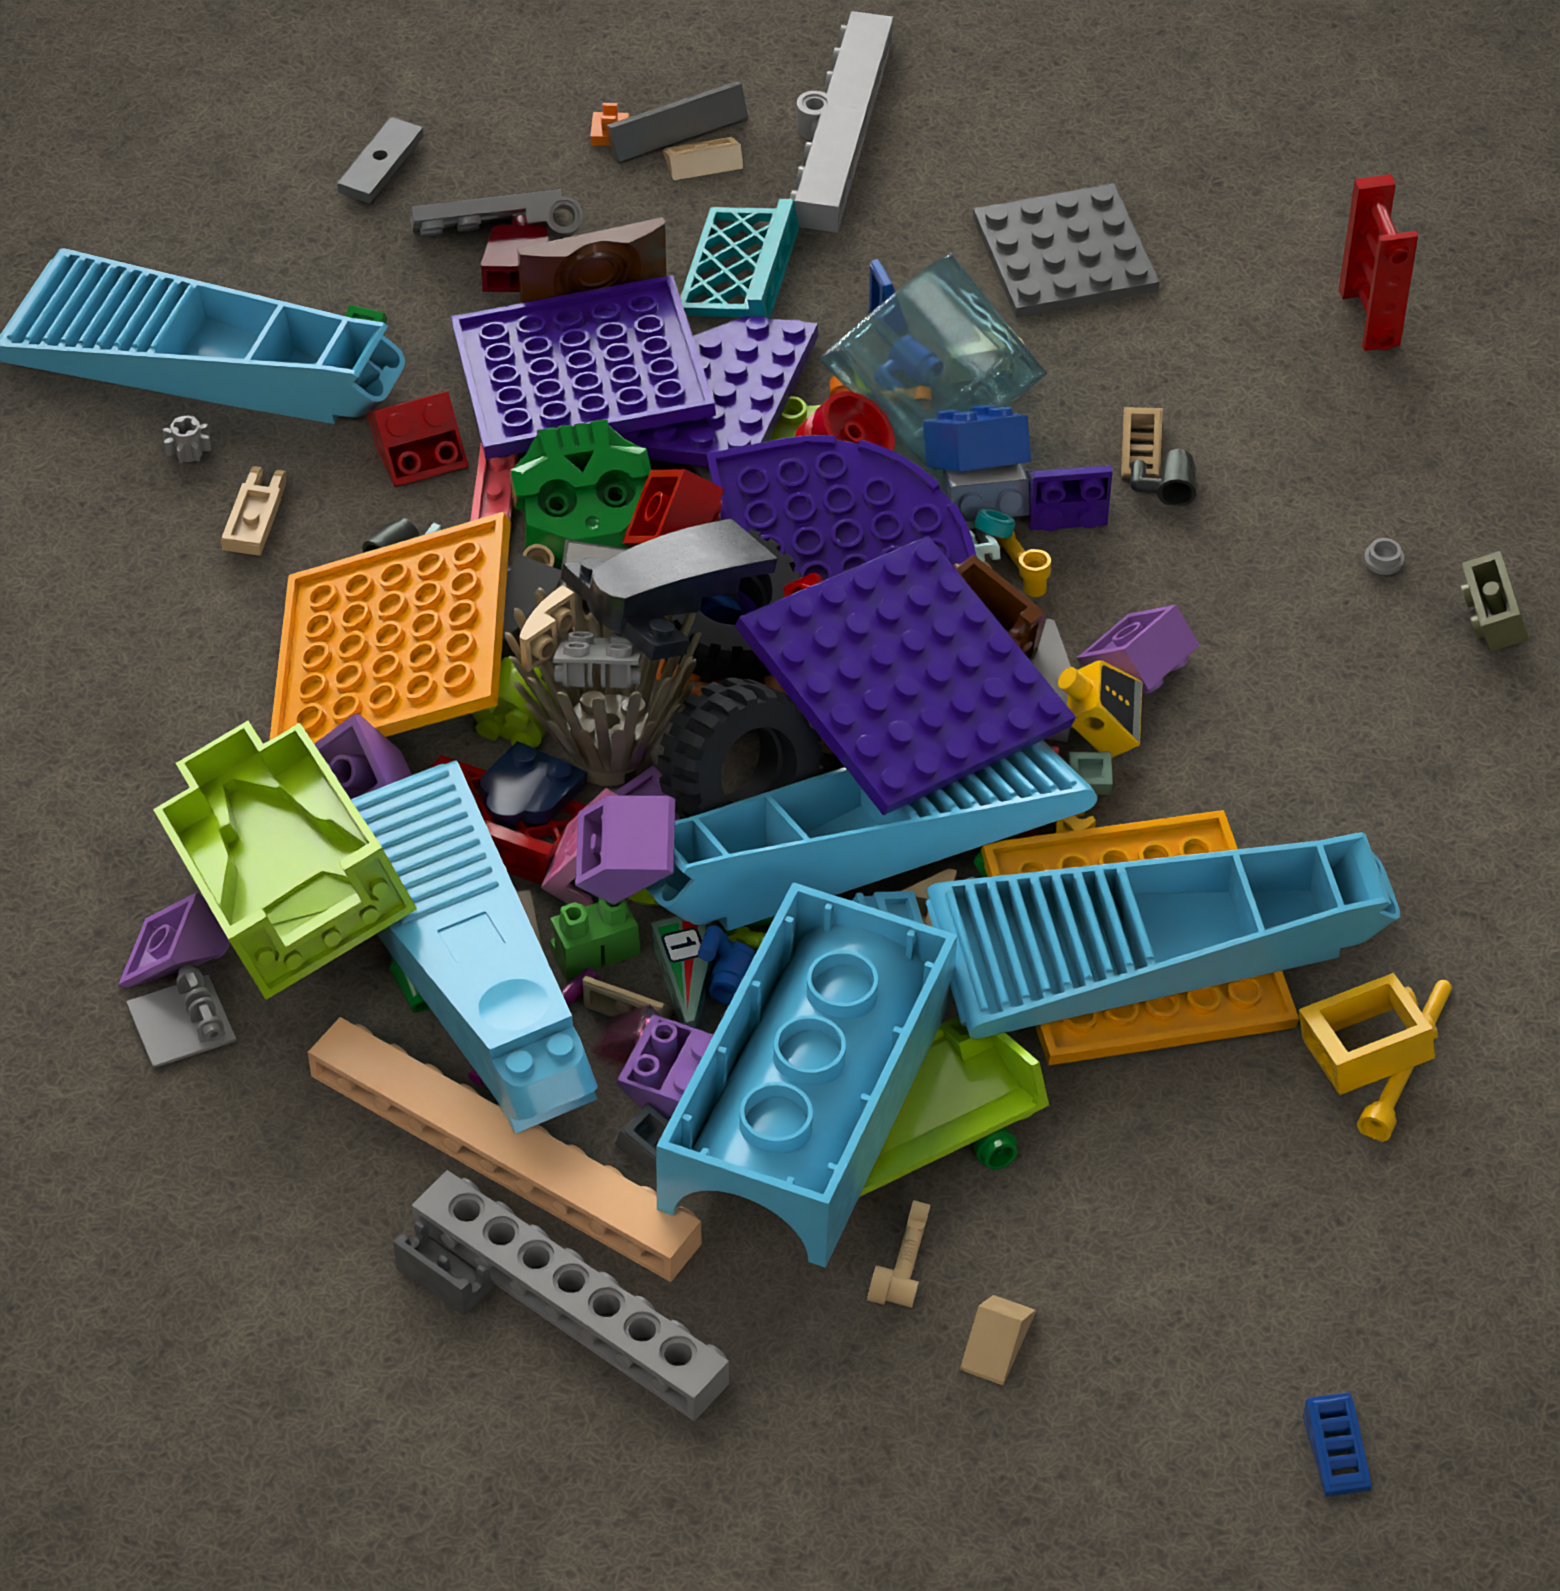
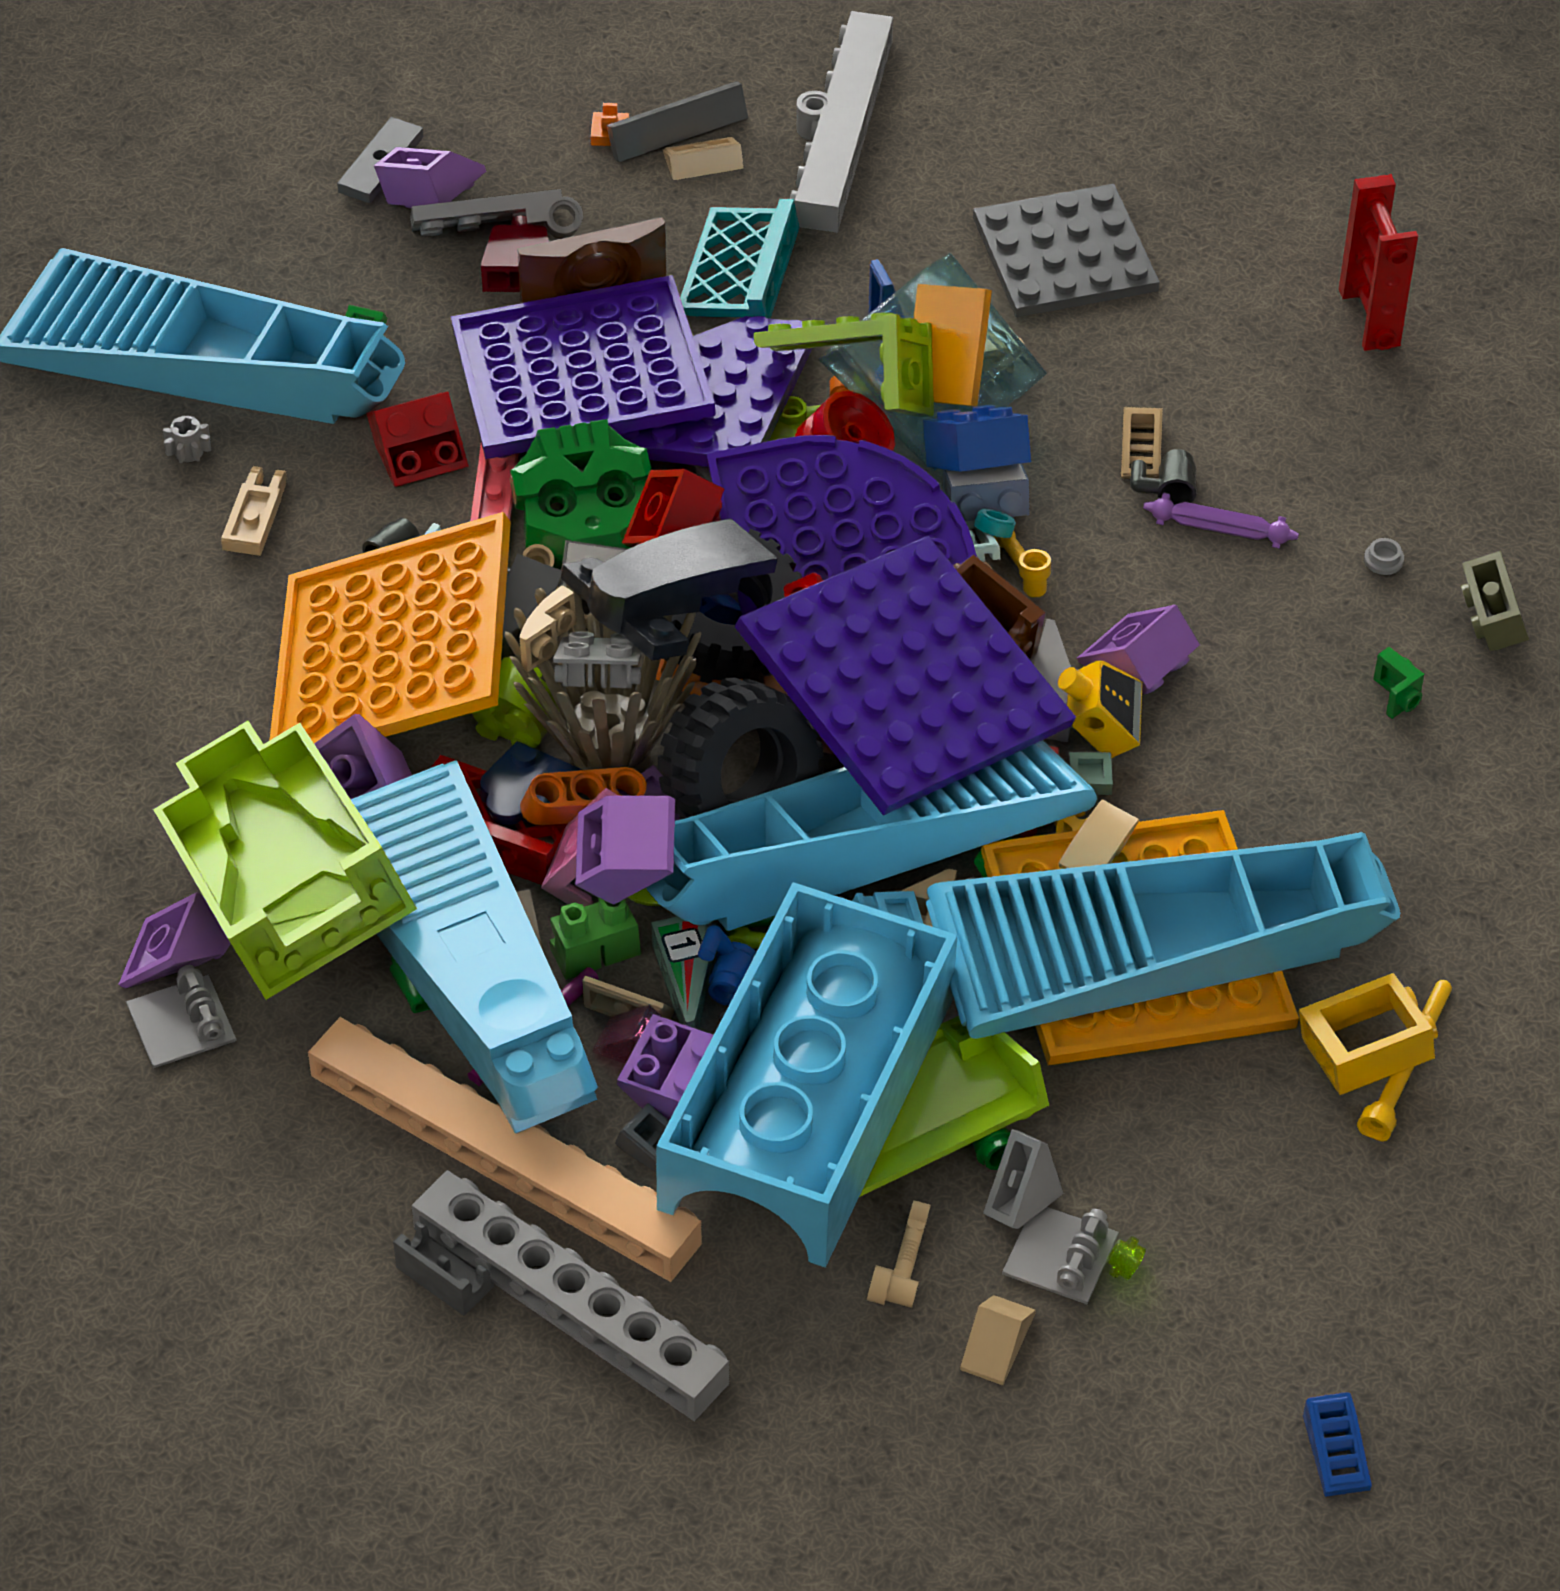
(425, 176): none -> medium lavender slope
(562, 791): none -> orange beam
(904, 353): none -> lime bracket
(958, 339): none -> light orange tile
(1023, 1182): none -> light grey slope
(1062, 1252): none -> light grey hinge
(1069, 497): dark purple slope -> none
(1099, 837): none -> tan slope
(1125, 1258): none -> clear neon green plate
(1221, 520): none -> medium lavender wheel
(1400, 679): none -> green bracket

